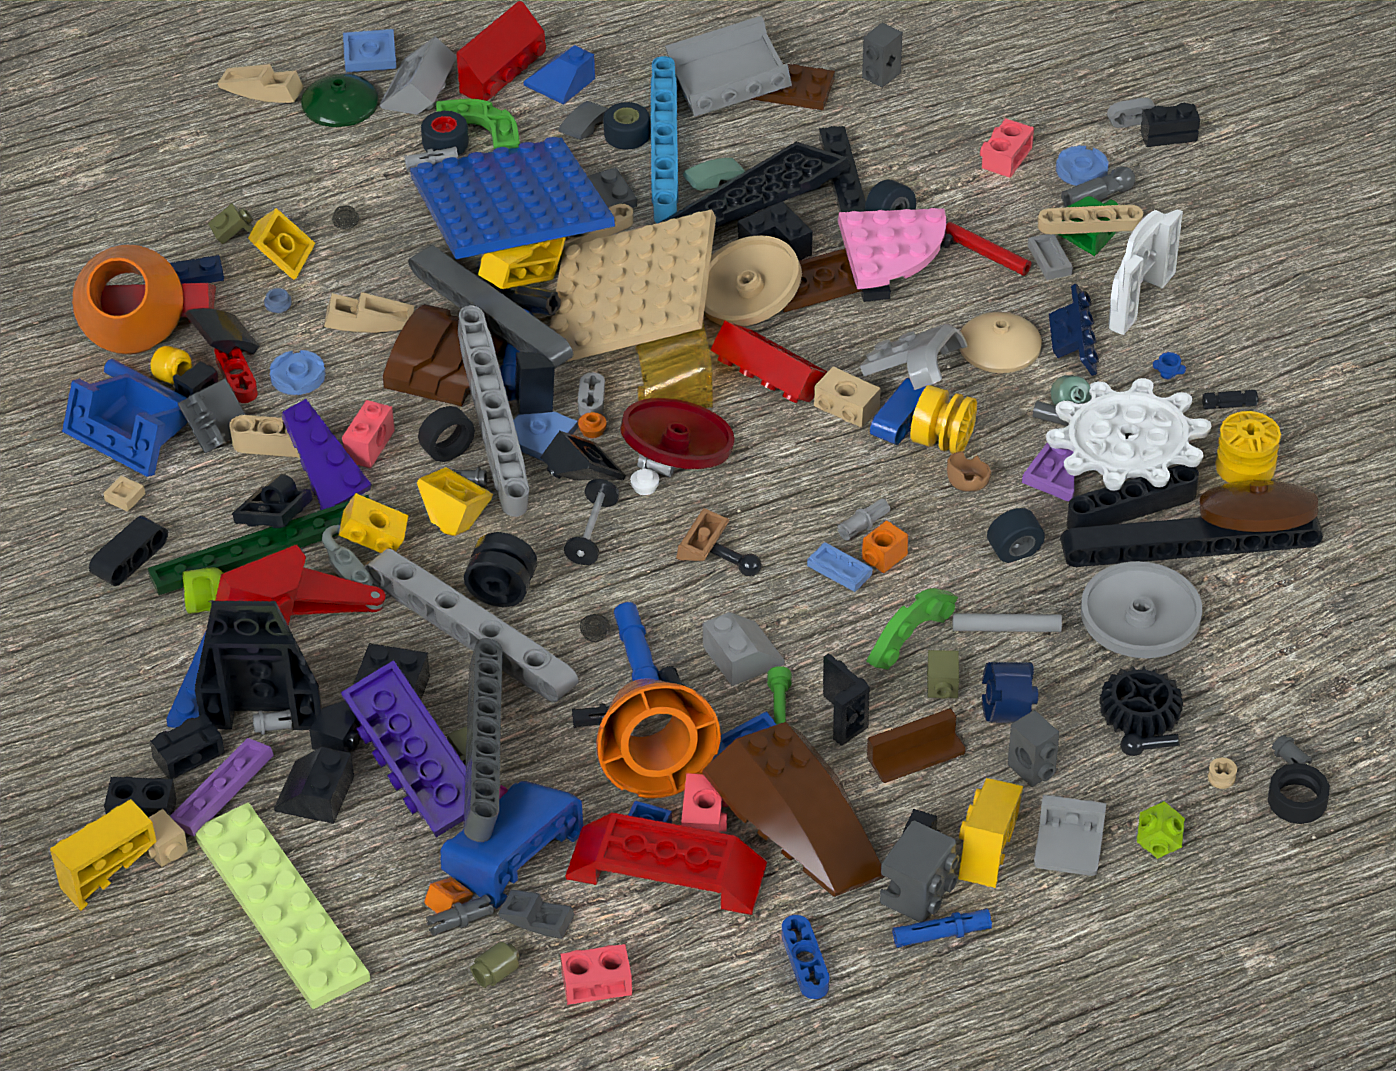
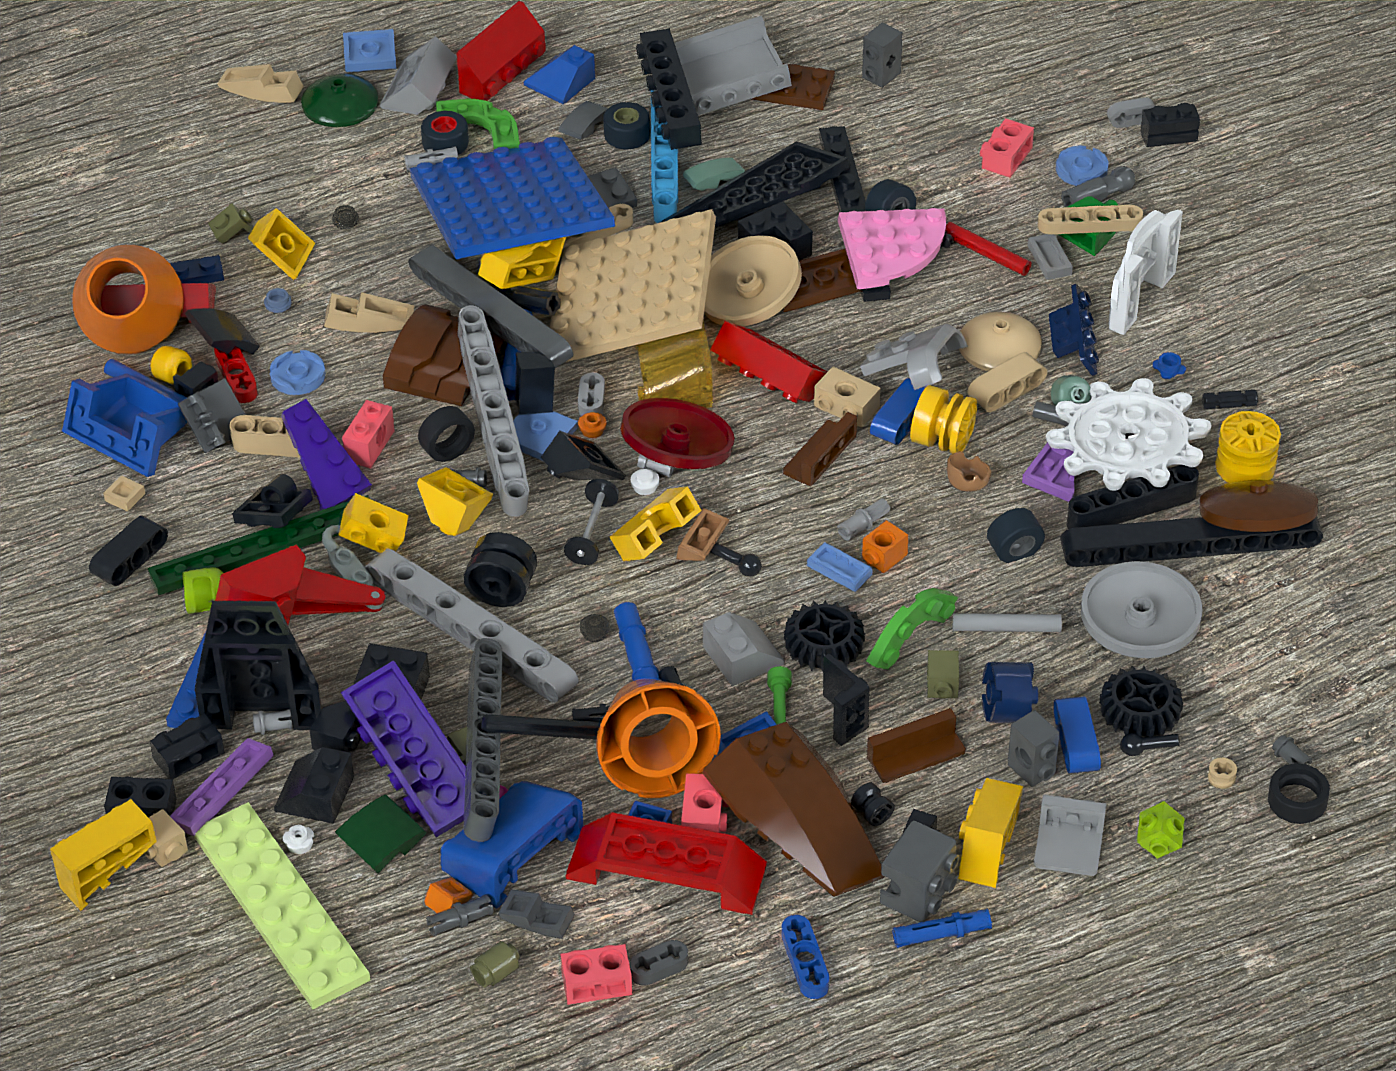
(298, 839): none -> white plate
(380, 832): none -> dark green slope
(540, 726): none -> black axle
(642, 532): none -> yellow arch
(658, 962): none -> dark grey beam
(669, 89): none -> black brick
(821, 631): none -> black gear
(822, 450): none -> reddish brown panel
(875, 807): none -> black wheel
(1007, 382): none -> tan beam
(1077, 735): none -> blue beam

